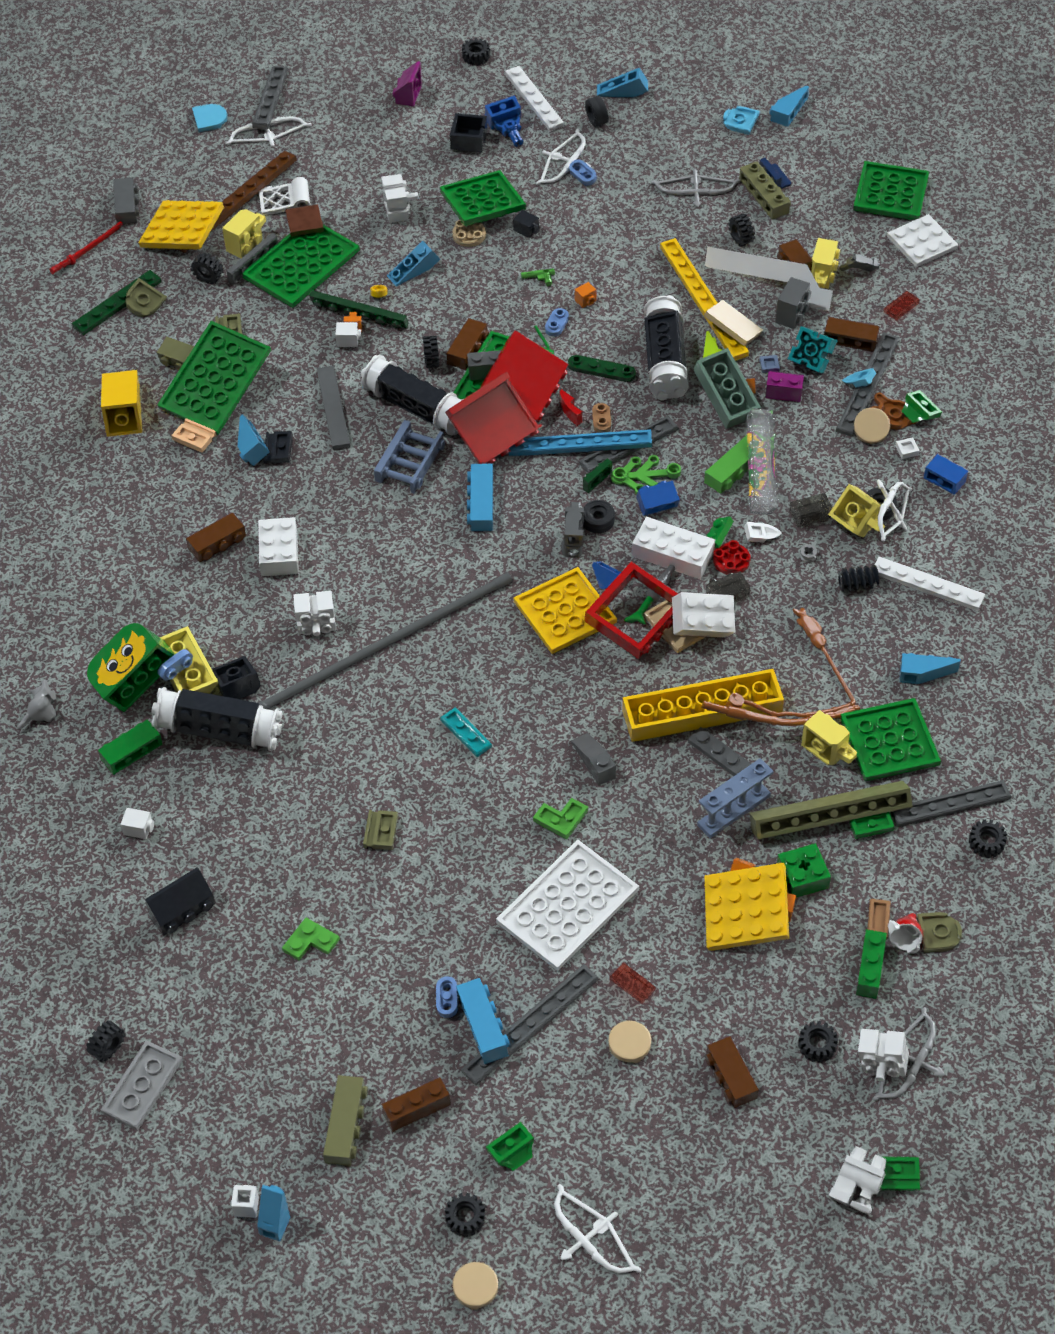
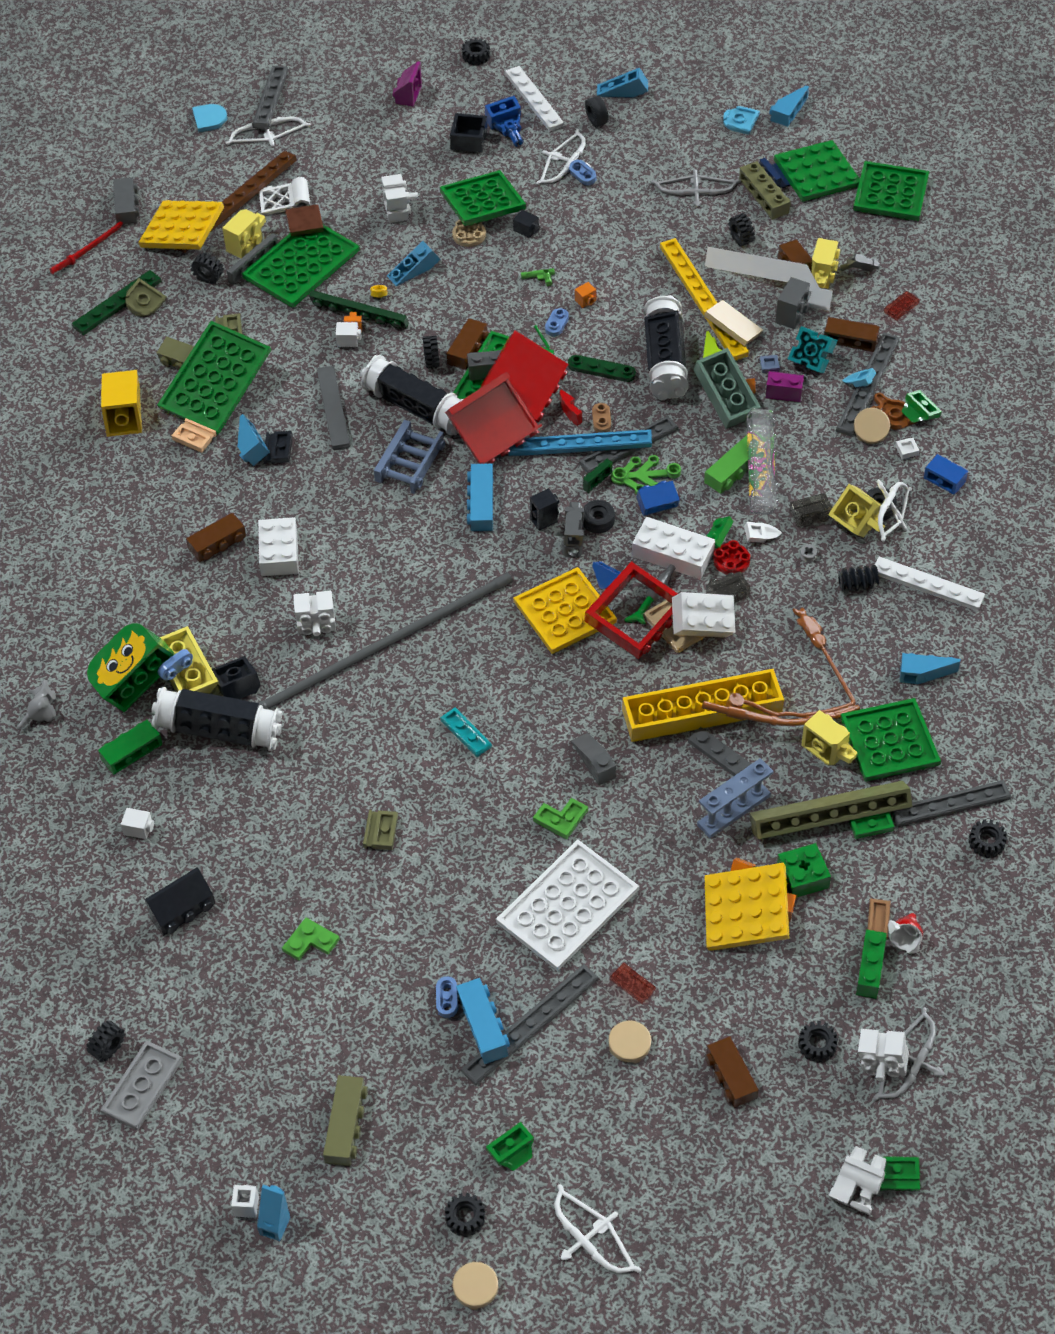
(416, 1104): reddish brown brick -> none
(544, 509): none -> black brick
(817, 170): none -> green plate
(922, 240): white plate -> none
(939, 931): olive tile -> none

